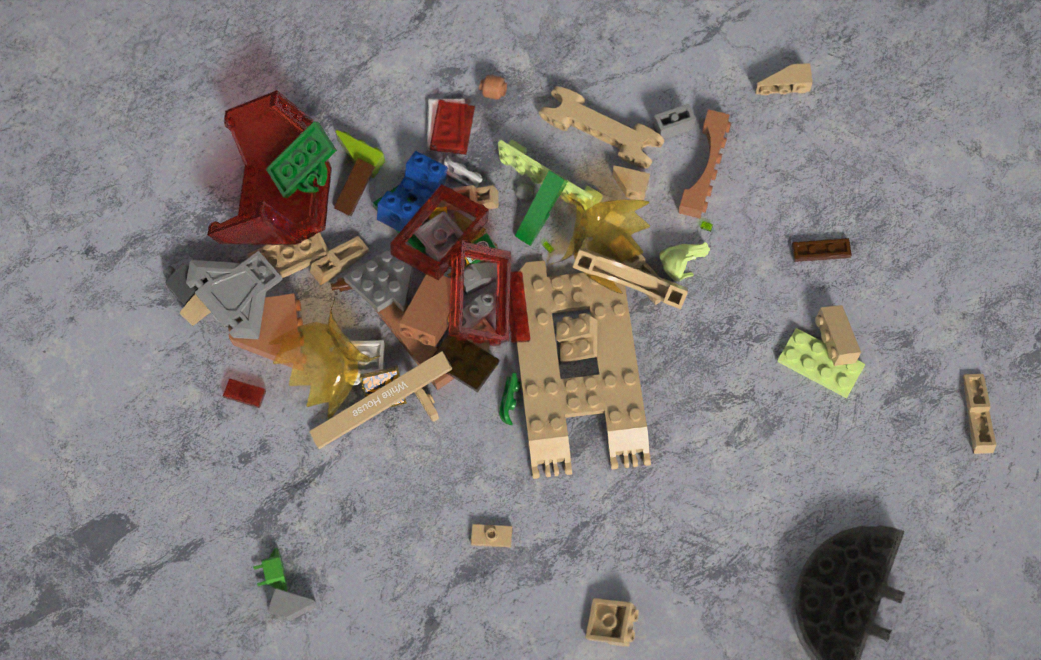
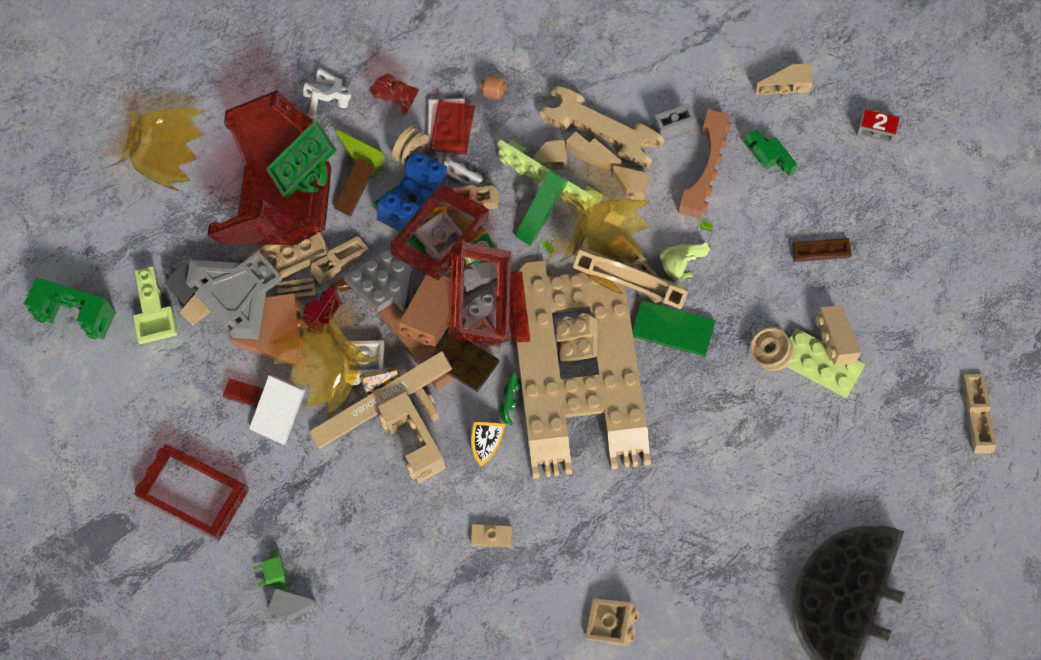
(47, 297): none -> green plate
(154, 321): none -> yellowish green plate
(165, 137): none -> clear yellow piece
(226, 513): none -> clear red door
(277, 409): none -> white tile
(299, 283): none -> tan tile
(319, 310): none -> dark red plate
(338, 92): none -> white piece
(398, 92): none -> clear red animal
(400, 413): none -> tan plate
(409, 142): none -> tan wheel
(485, 440): none -> shield
(552, 155): none -> tan slope
(592, 152): none -> tan slope
(673, 328): none -> green tile
(764, 341): none -> tan wheel
(770, 152): none -> green plate
(878, 125): none -> brick

